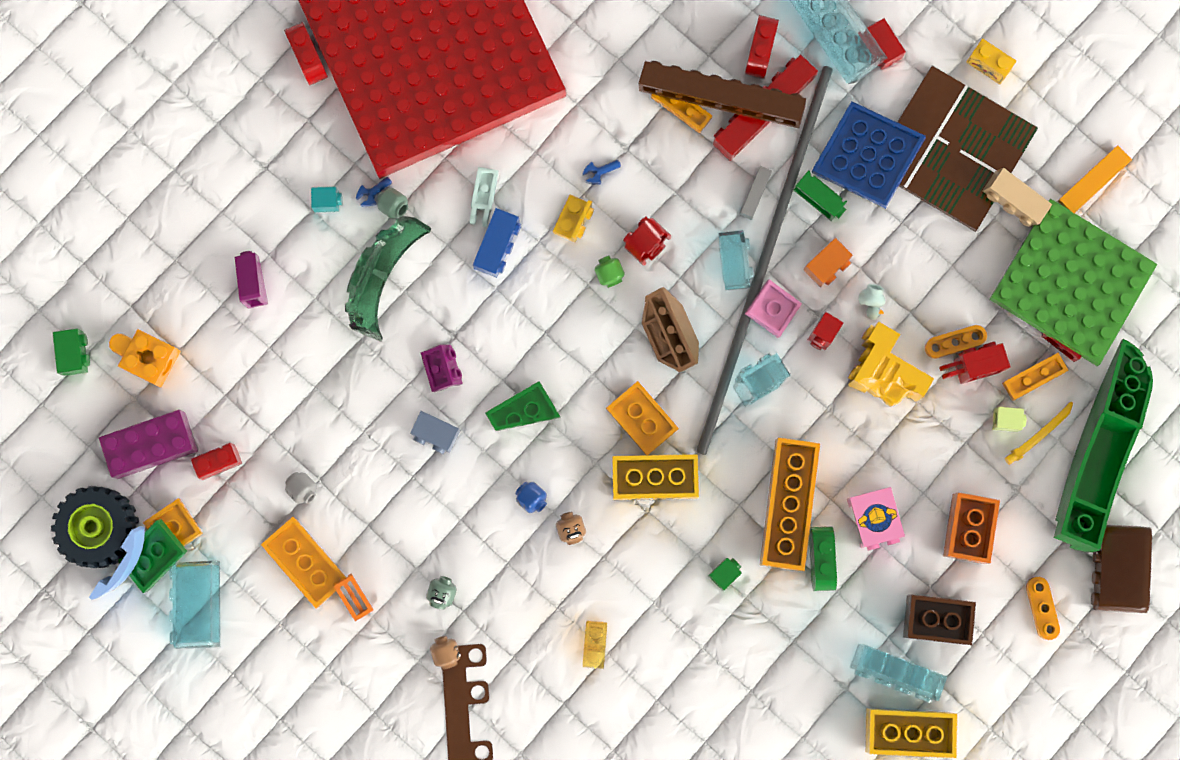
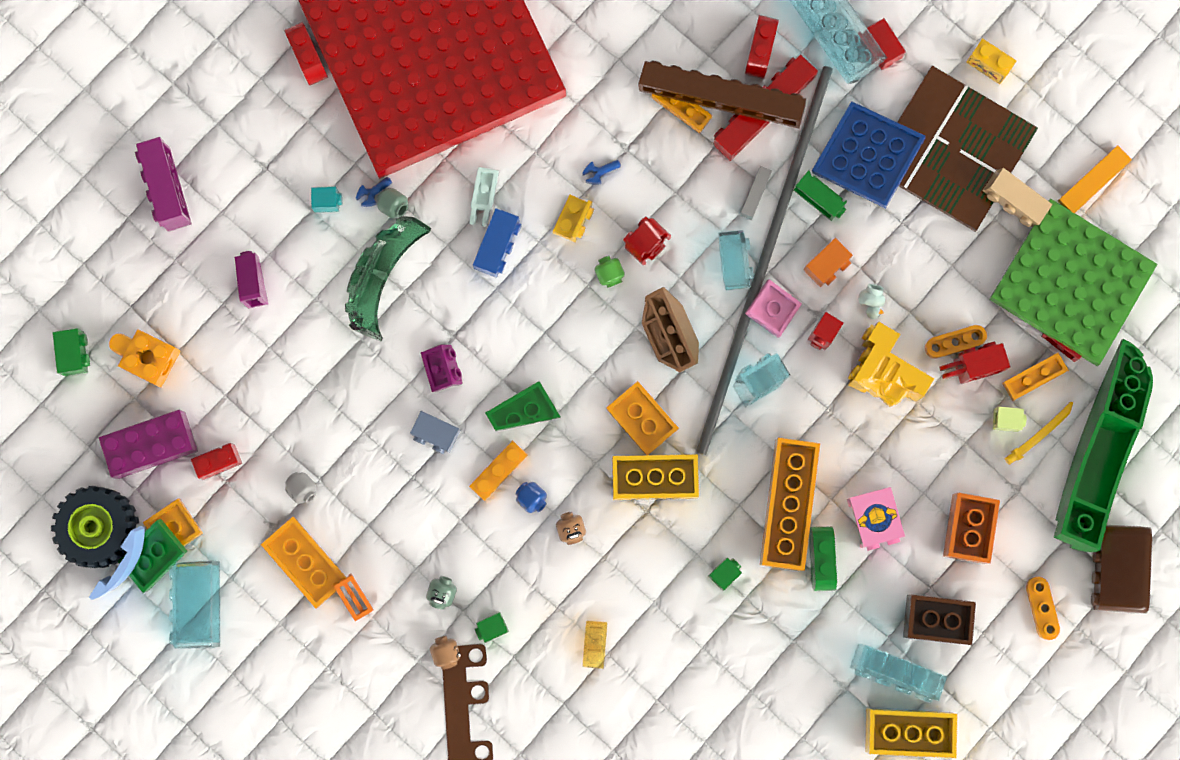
(163, 184): none -> magenta brick
(491, 628): none -> green brick
(498, 470): none -> light orange plate

